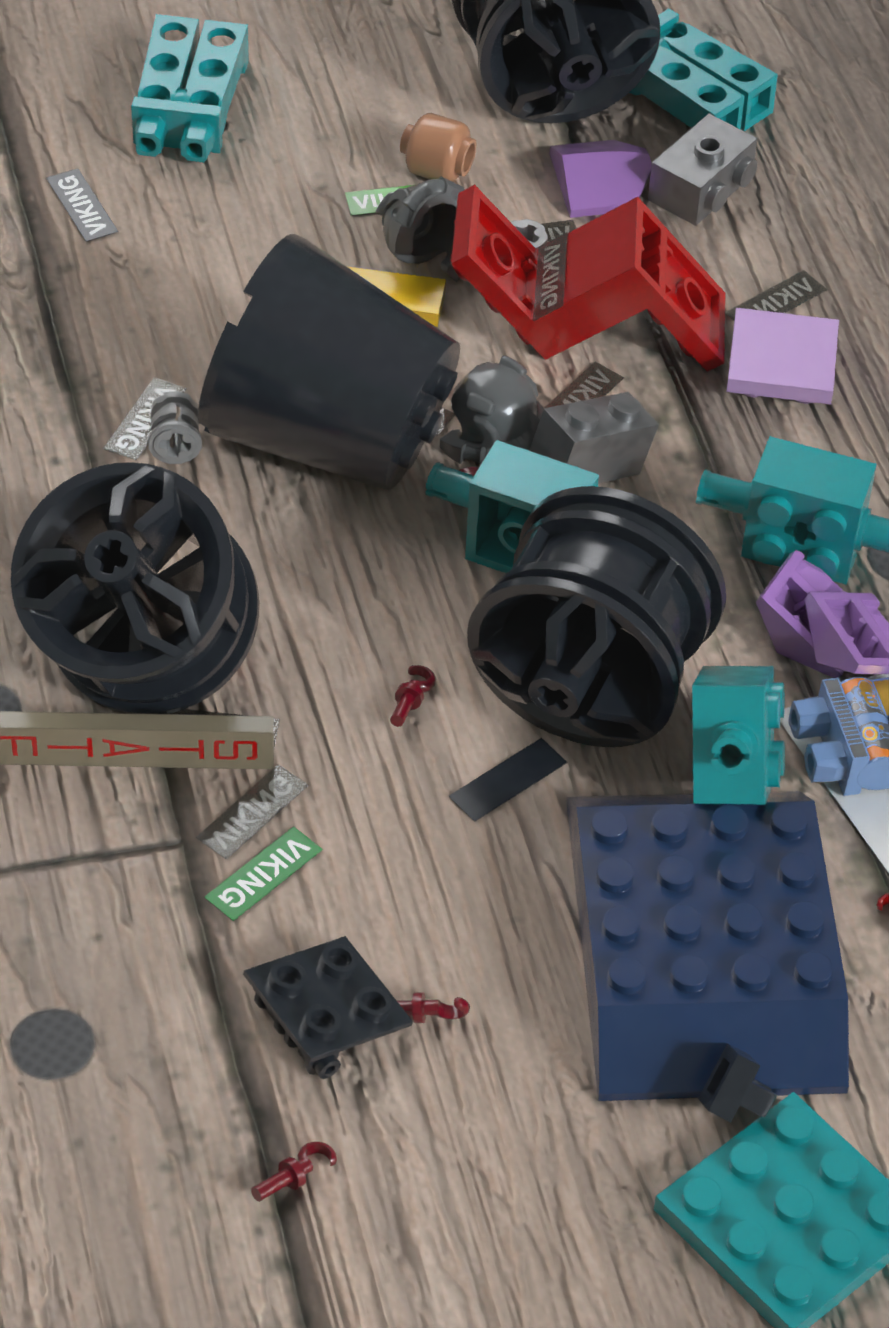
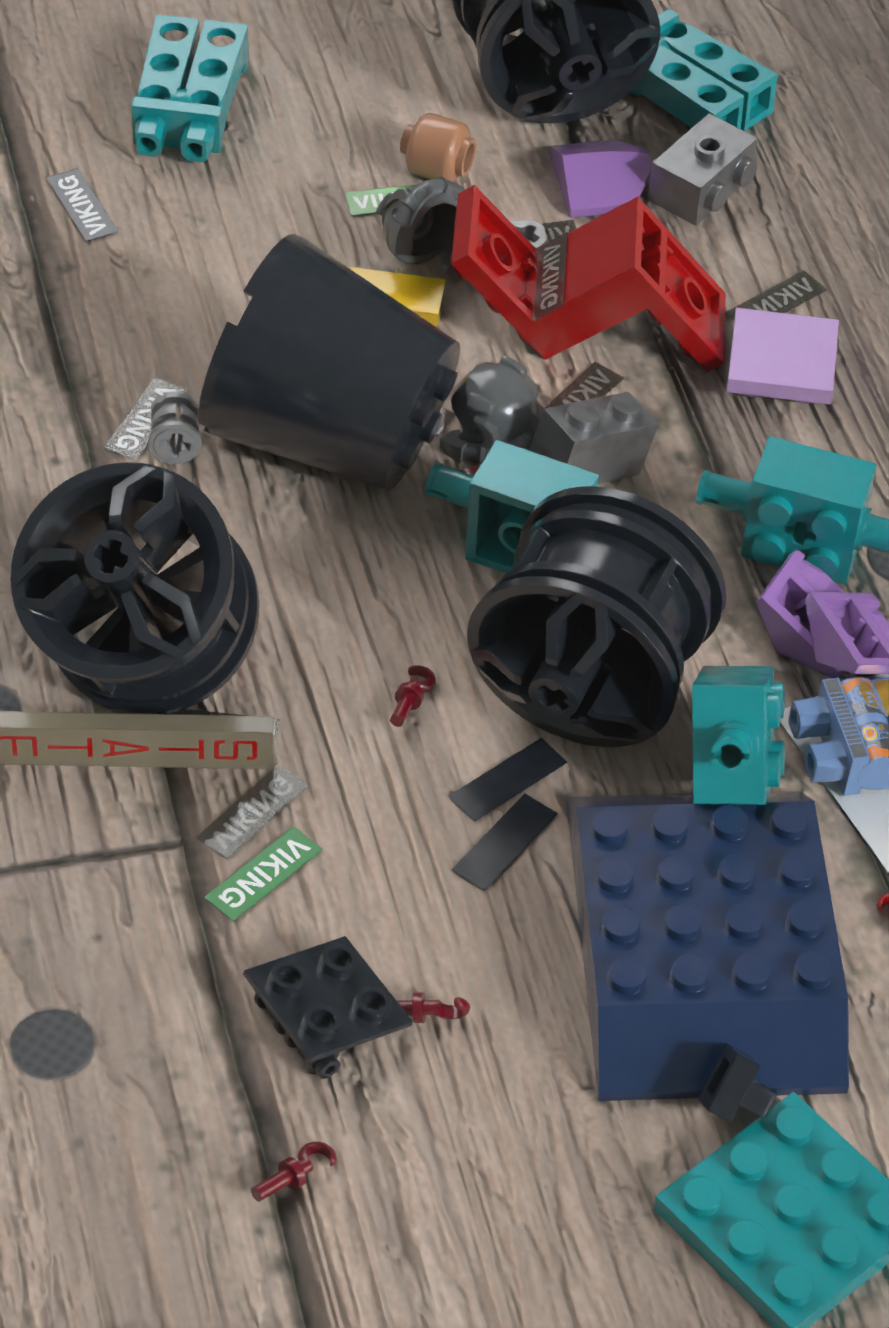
(504, 842): none -> black sticker

